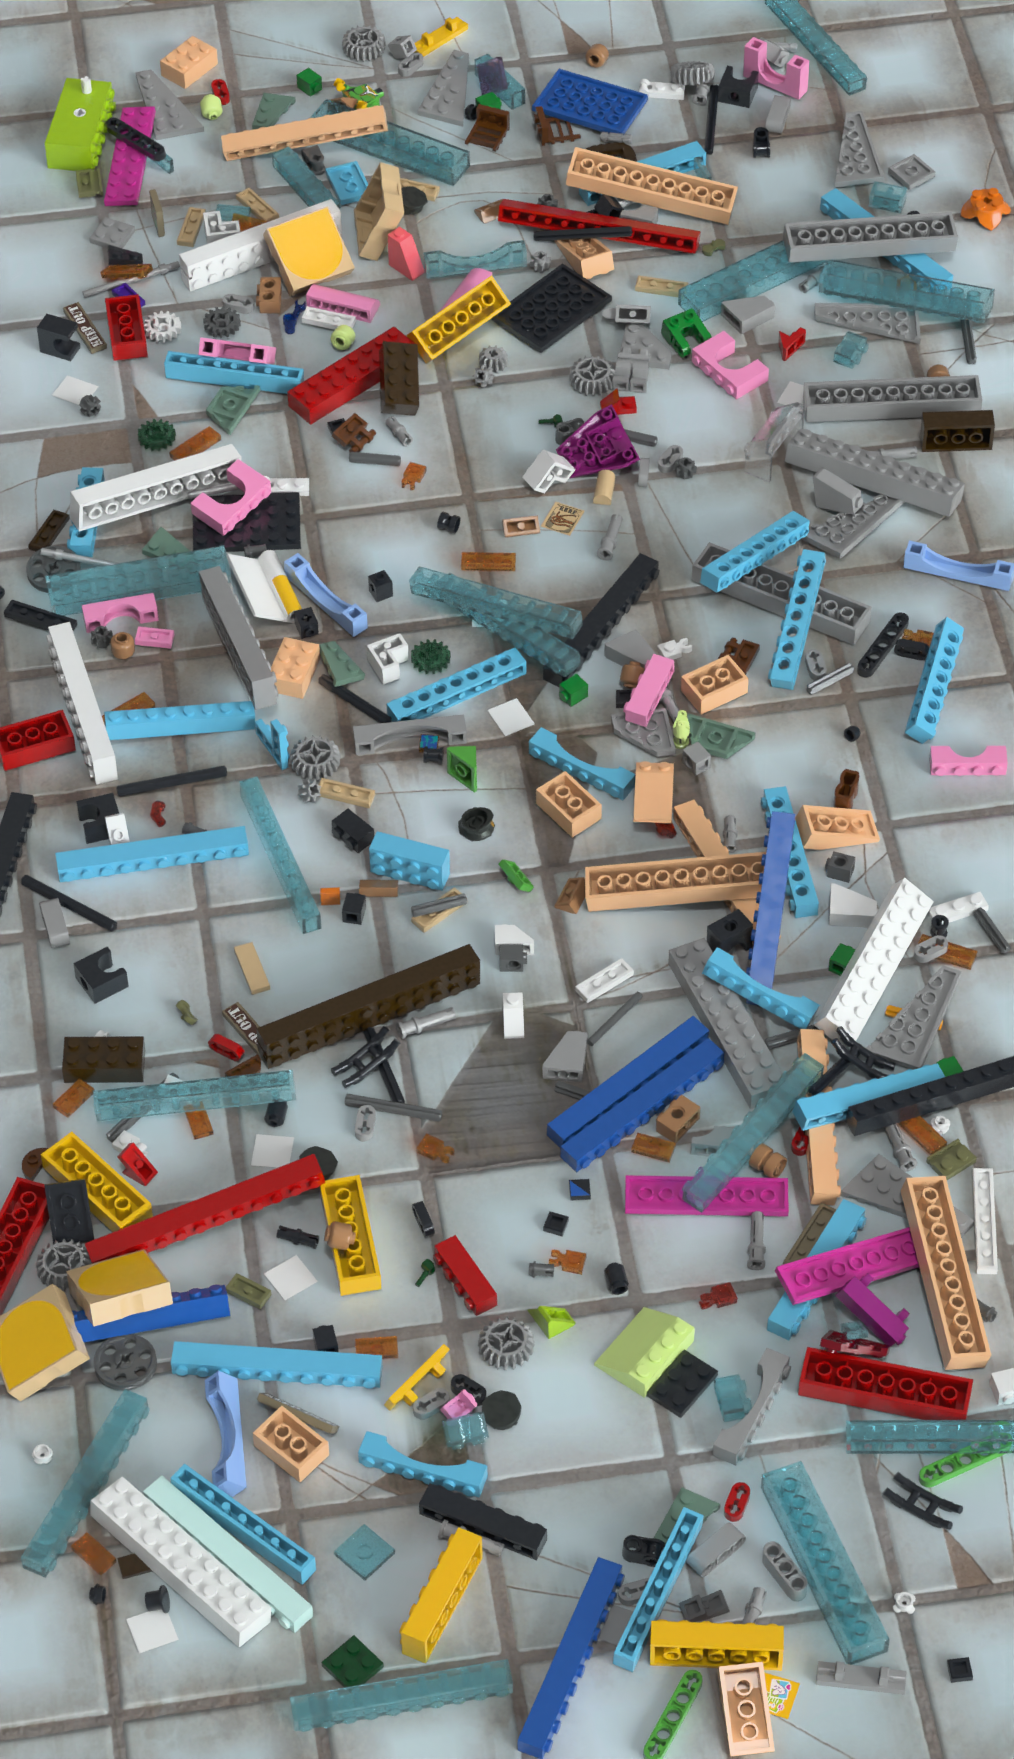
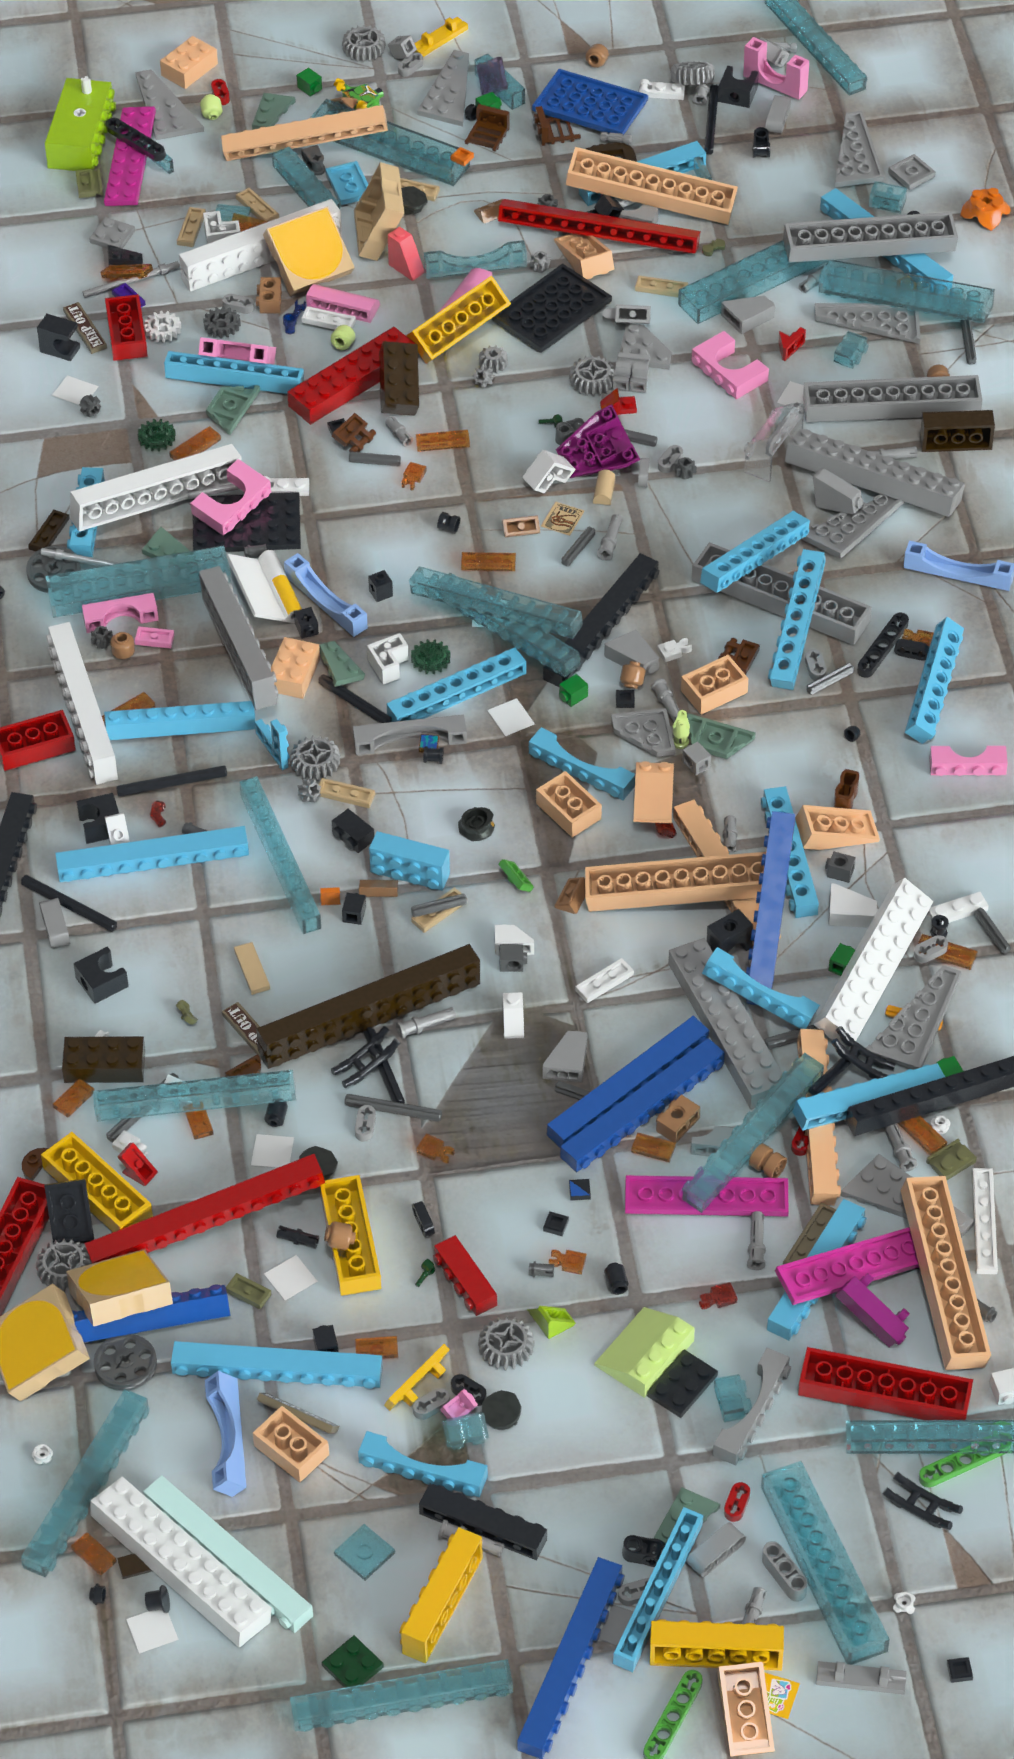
(35, 616): black plate -> none
(157, 213): dark tan tile -> none
(226, 1047): red beam -> none
(245, 1525): medium azure brick -> none
(442, 440): none -> clear orange plate
(462, 156): none -> orange tile
(462, 765): bright green slope -> none
(578, 546): none -> dark grey axle
(583, 233): black axle -> none
(614, 1018): dark grey bar -> none
(649, 690): bright pink brick -> none
(681, 326): green brick -> none
(704, 1608): dark grey slope -> none
(836, 1341): dark red plate -> none
(854, 1330): clear light blue tile -> none

